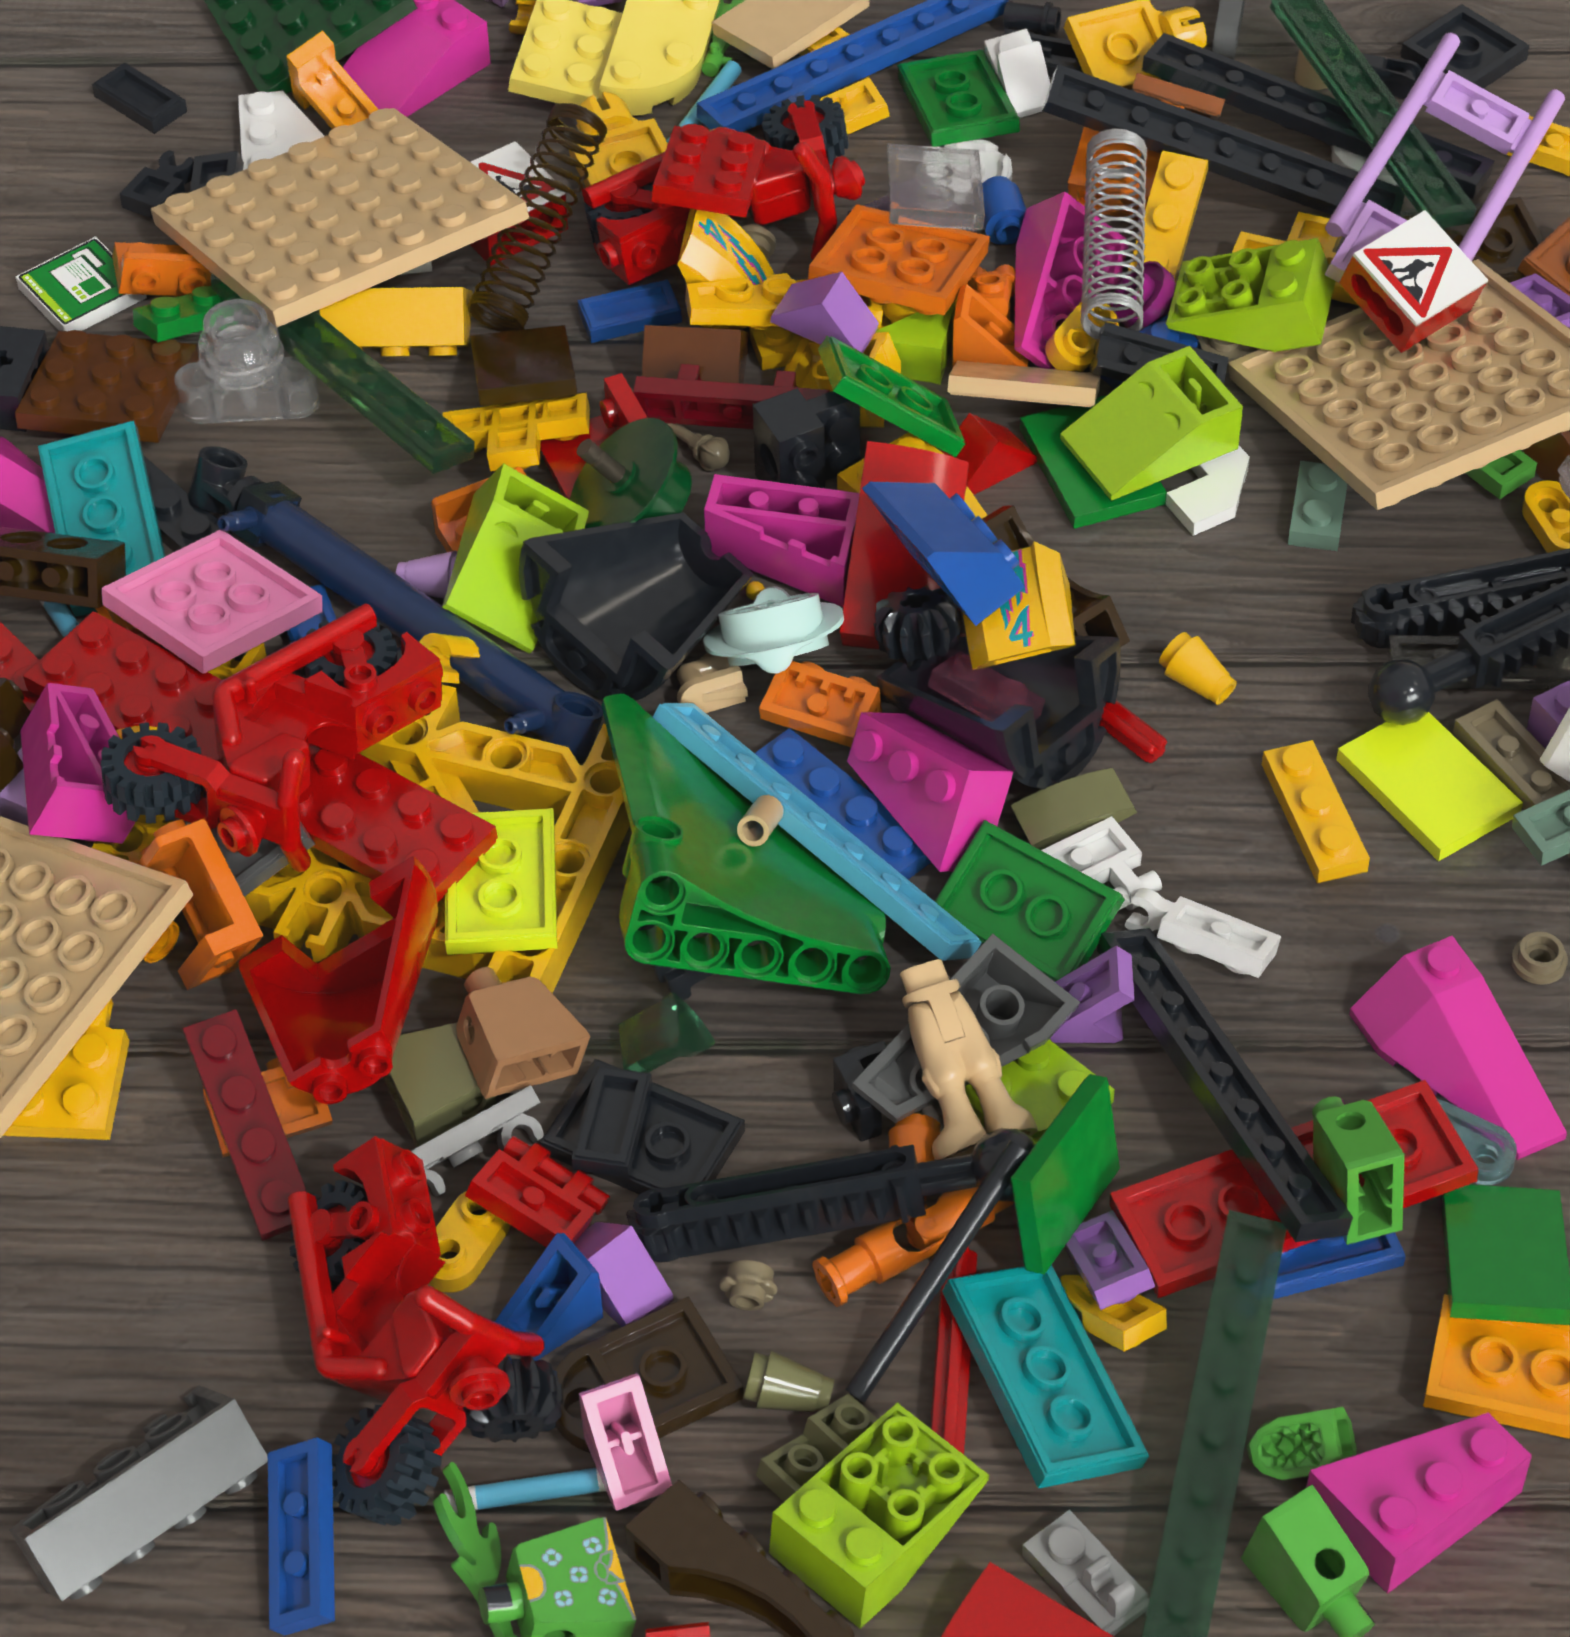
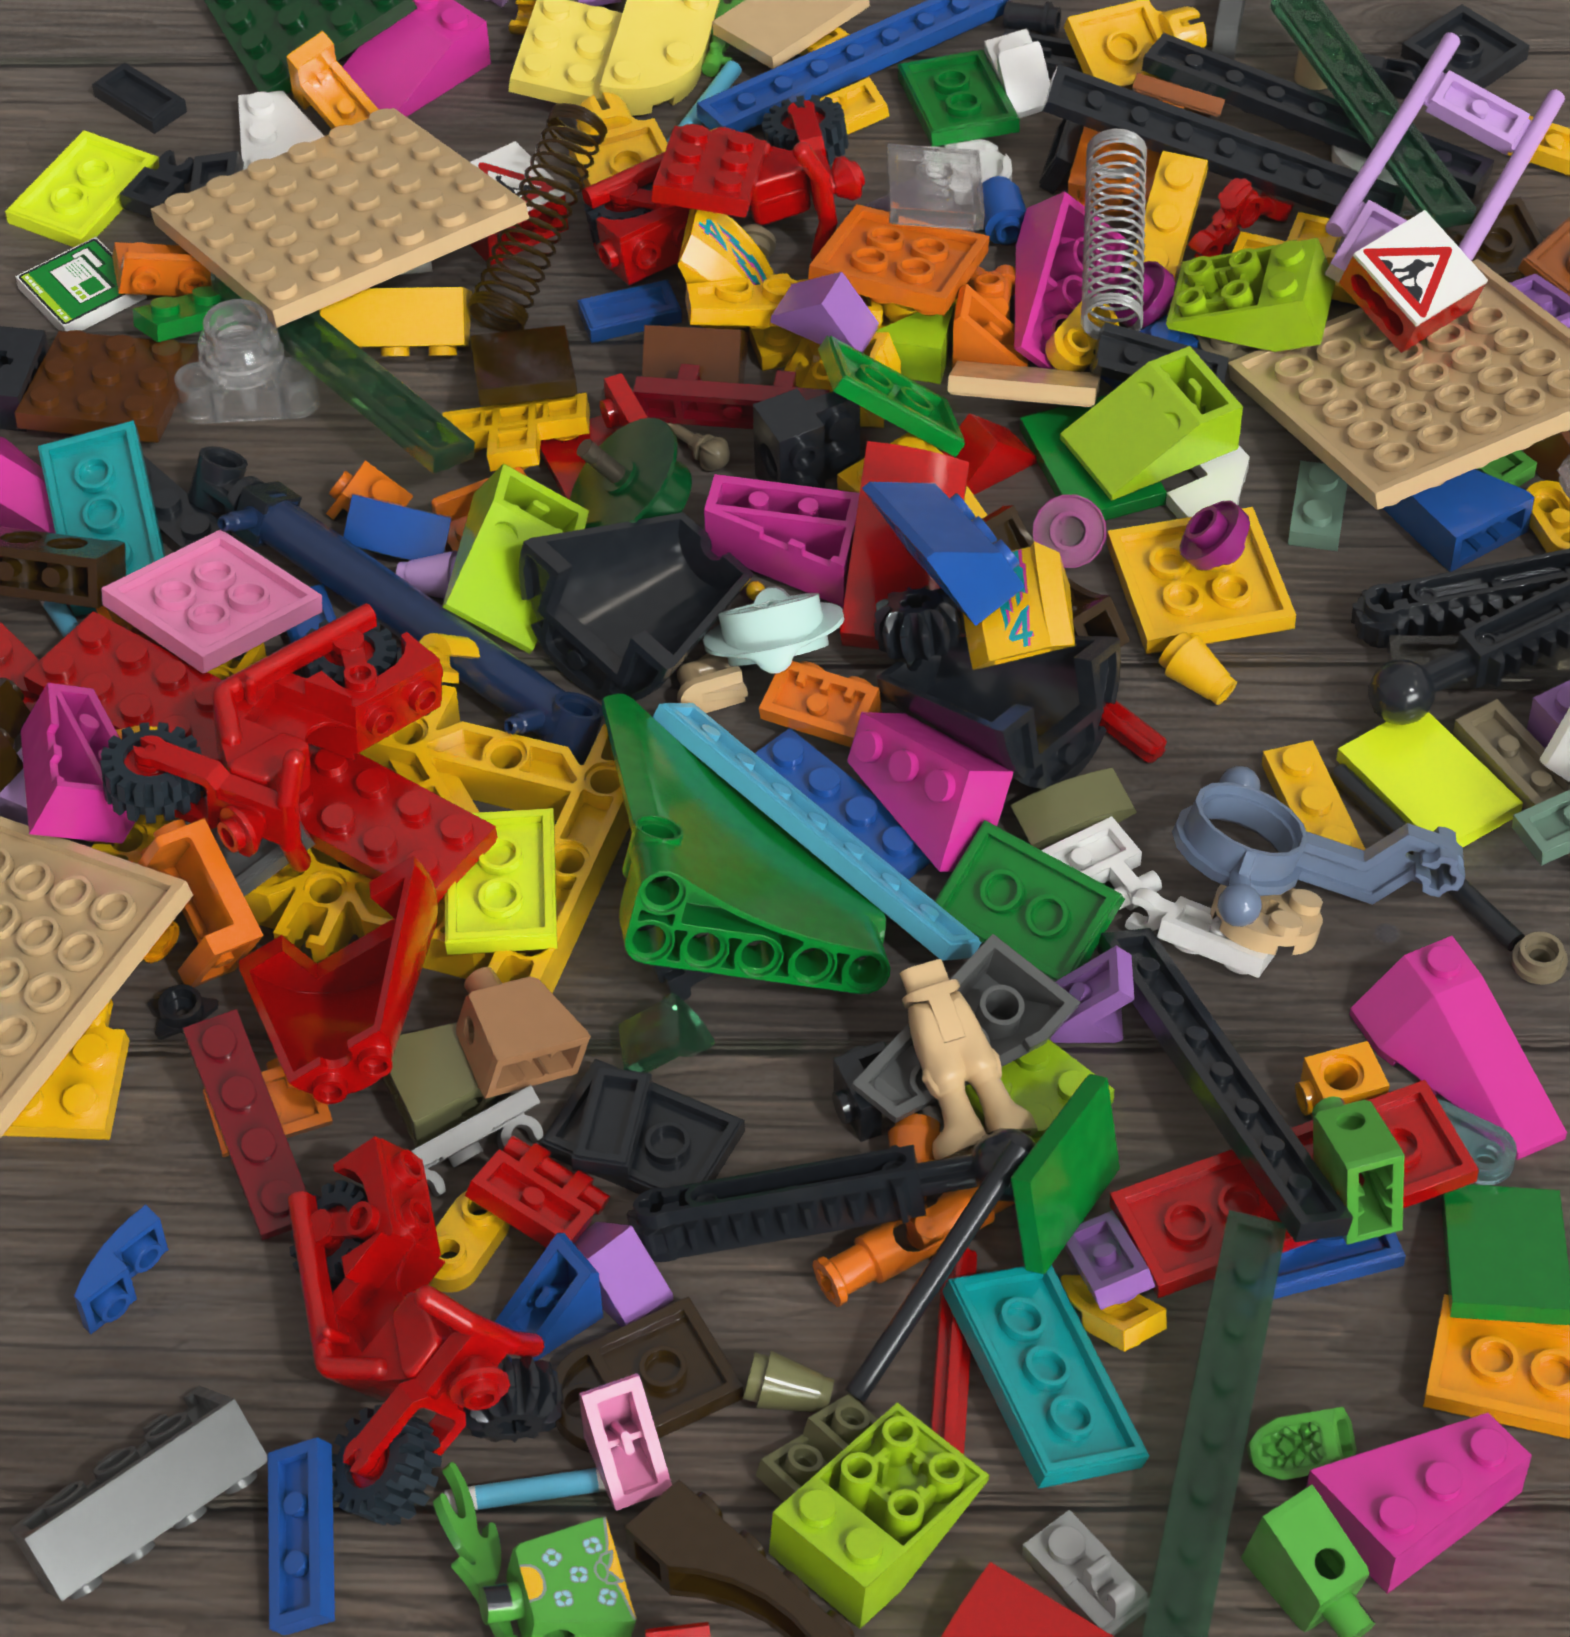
(79, 190): none -> neon yellow tile
(107, 1282): none -> blue slope
(180, 998): none -> black plate
(366, 482): none -> orange bracket
(395, 528): none -> blue slope
(748, 1284): dark tan plate -> none
(760, 820): tan piece -> none
(982, 689): clear pink plate -> none
(1060, 155): none -> black tile
(1072, 528): none -> magenta plate
(1215, 536): none -> magenta plate
(1215, 603): none -> yellow plate
(1238, 209): none -> red piece
(1283, 921): none -> tan plate
(1303, 855): none -> sand blue piece
(1345, 1068): none -> light orange brick
(1390, 821): none -> black piece
(1465, 517): none -> blue slope

